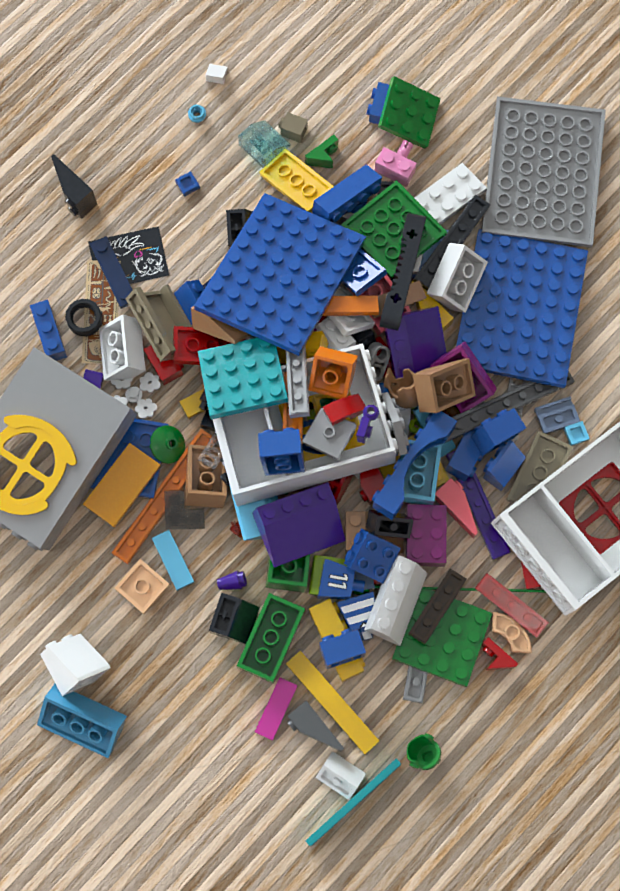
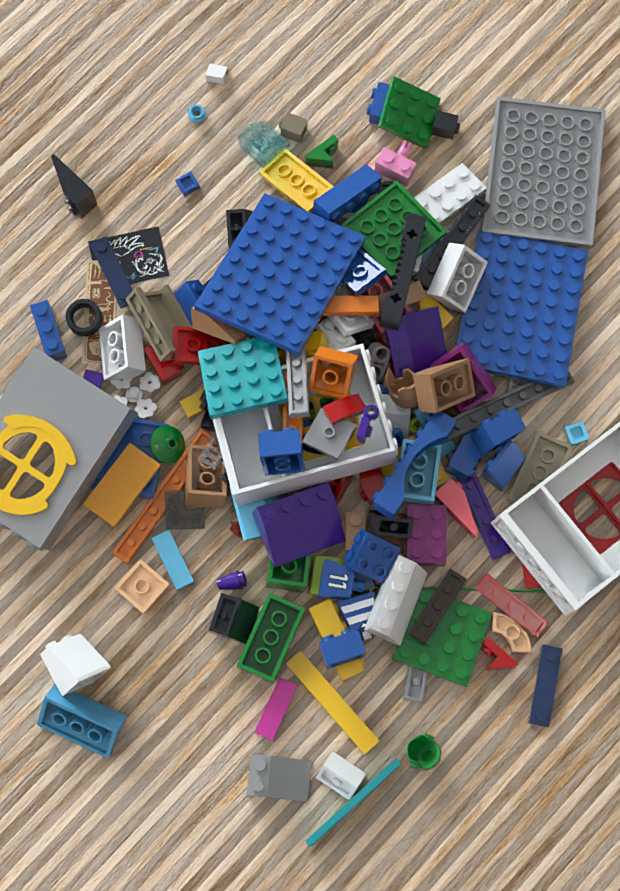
(279, 777): none -> light grey slope
(311, 725): dark grey slope -> none
(397, 422): light grey plate -> none
(445, 125): none -> black brick
(545, 686): none -> dark blue plate
(556, 415): sand blue plate -> none

